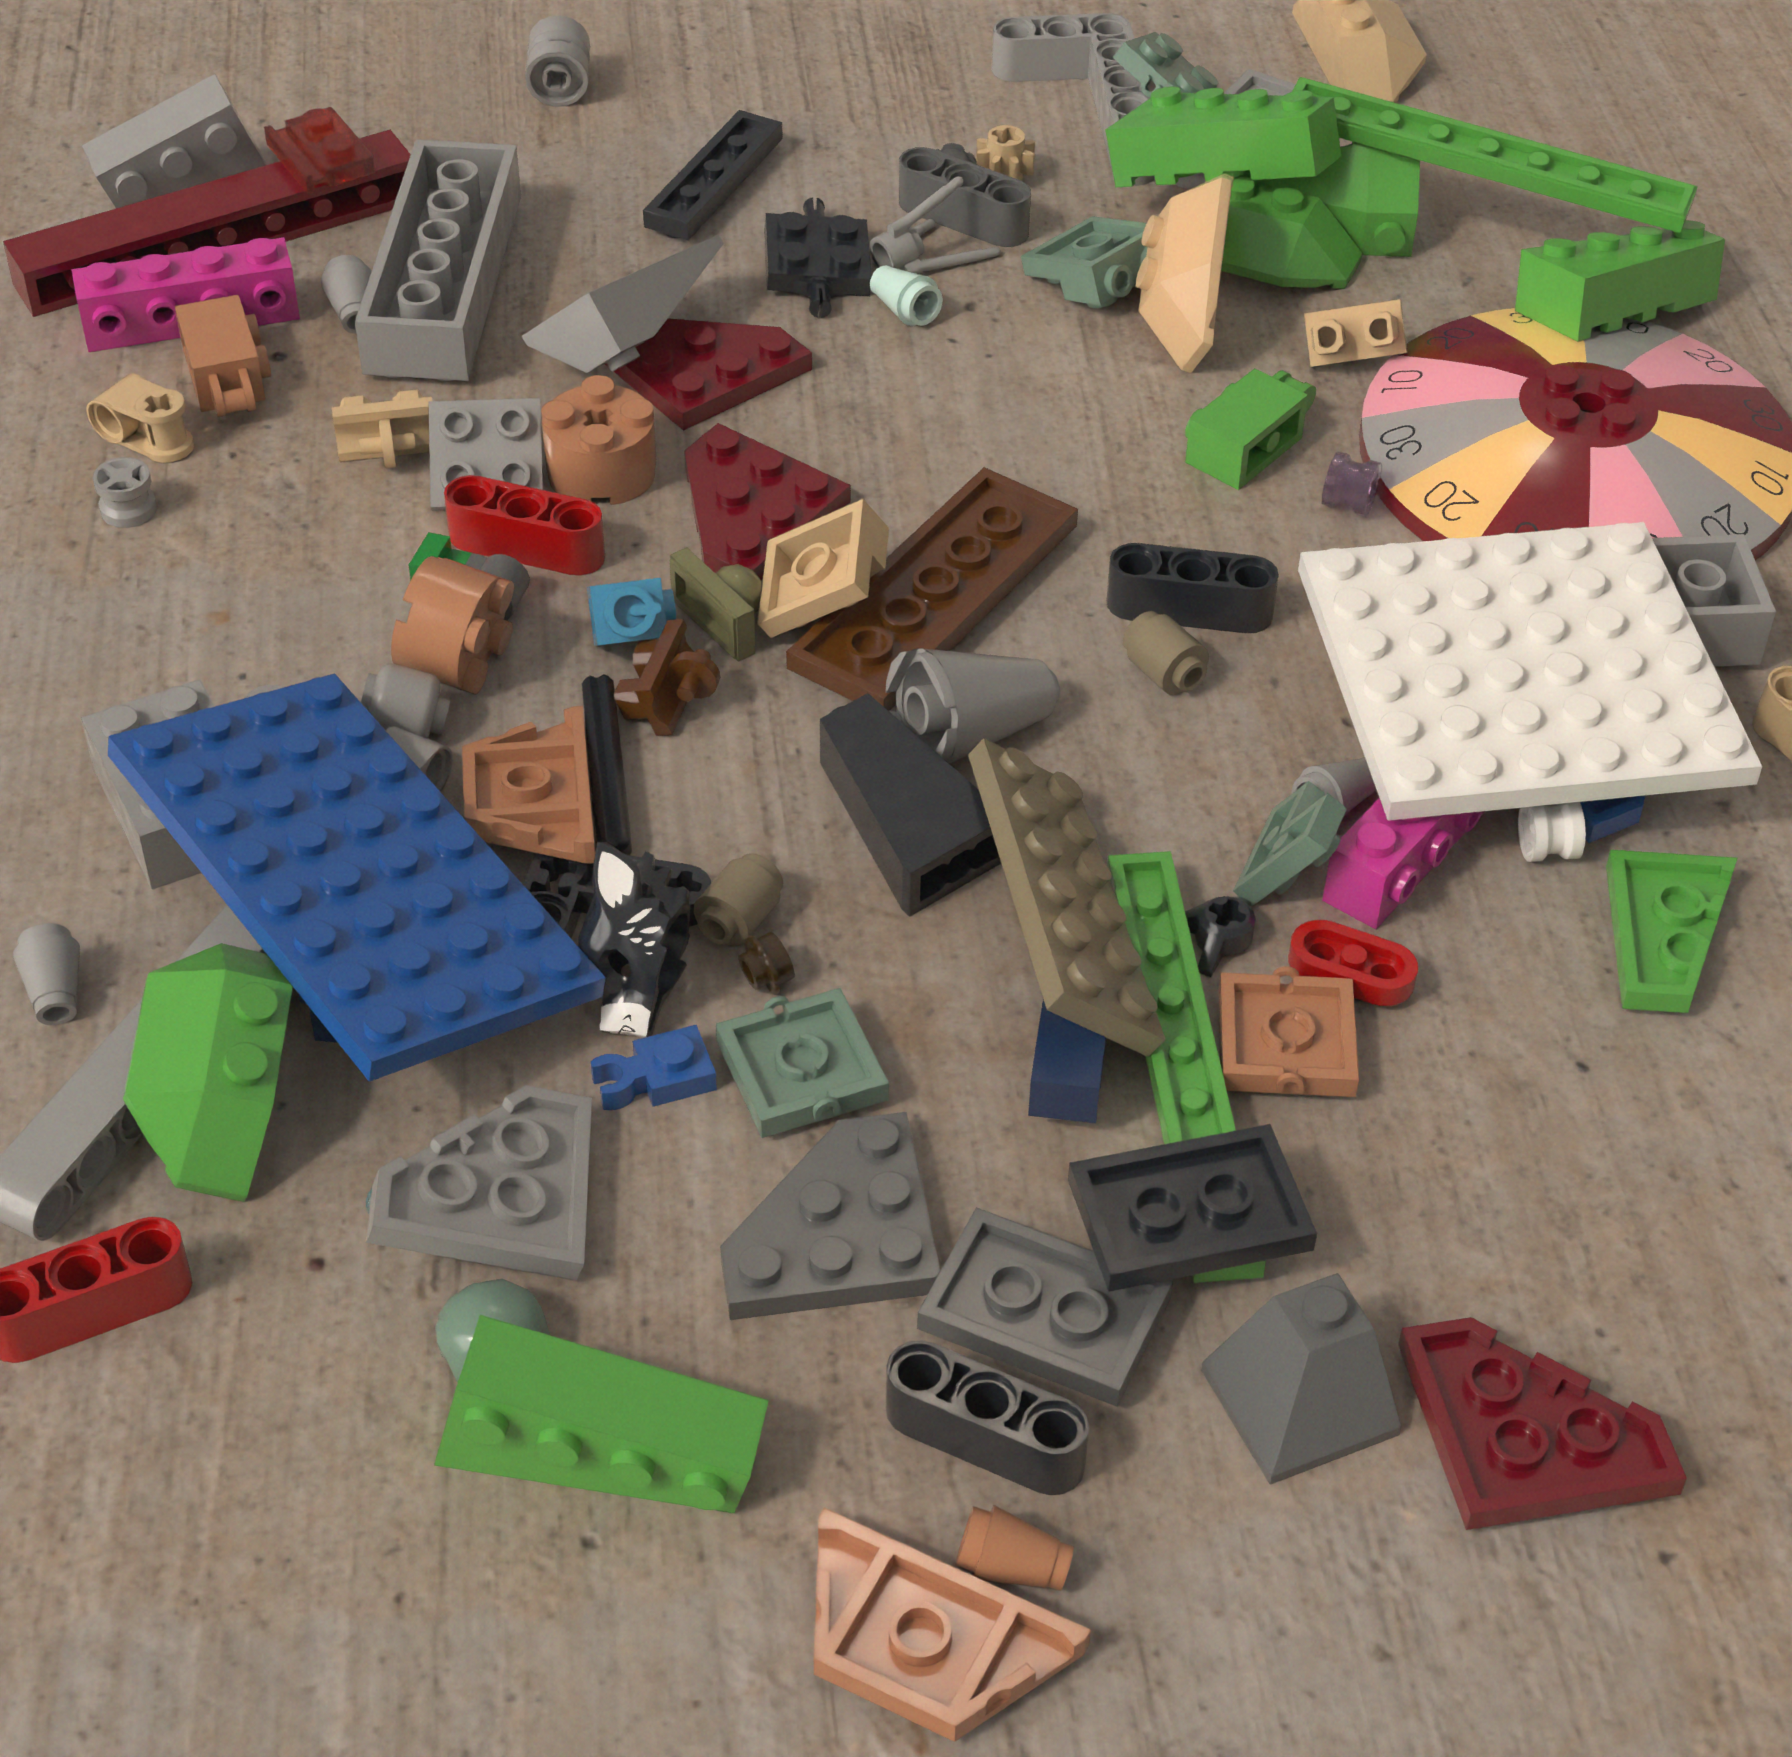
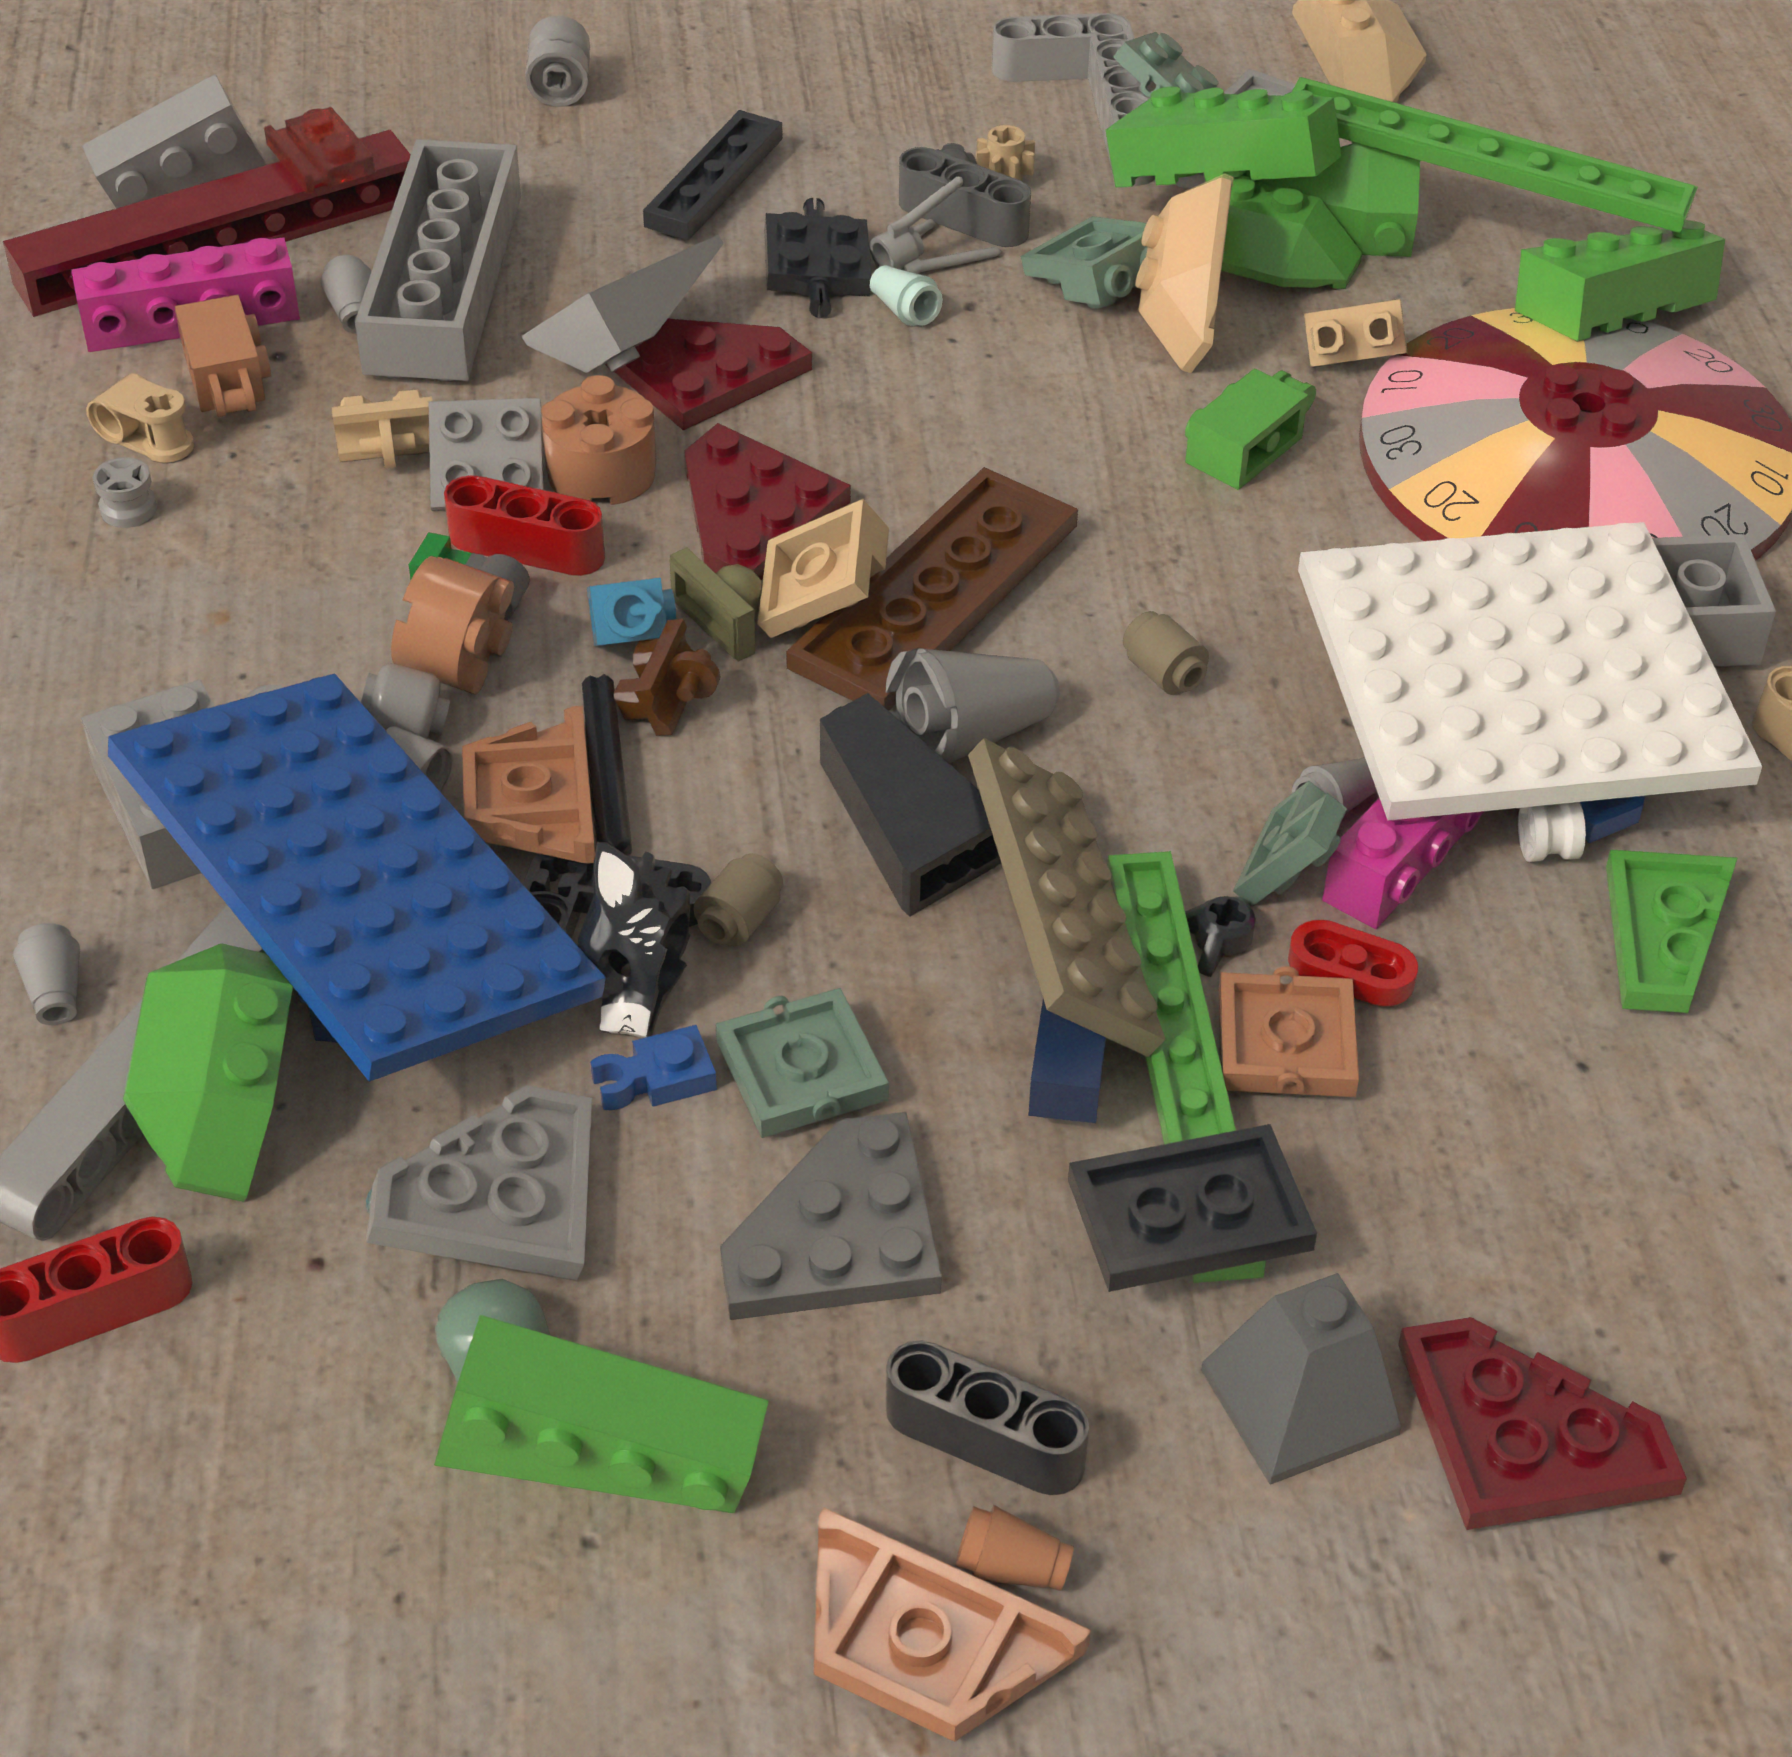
(766, 963): dark brown plate -> none
(1042, 1307): dark grey plate -> none
(1193, 587): black beam -> none
(1351, 483): wheel -> none

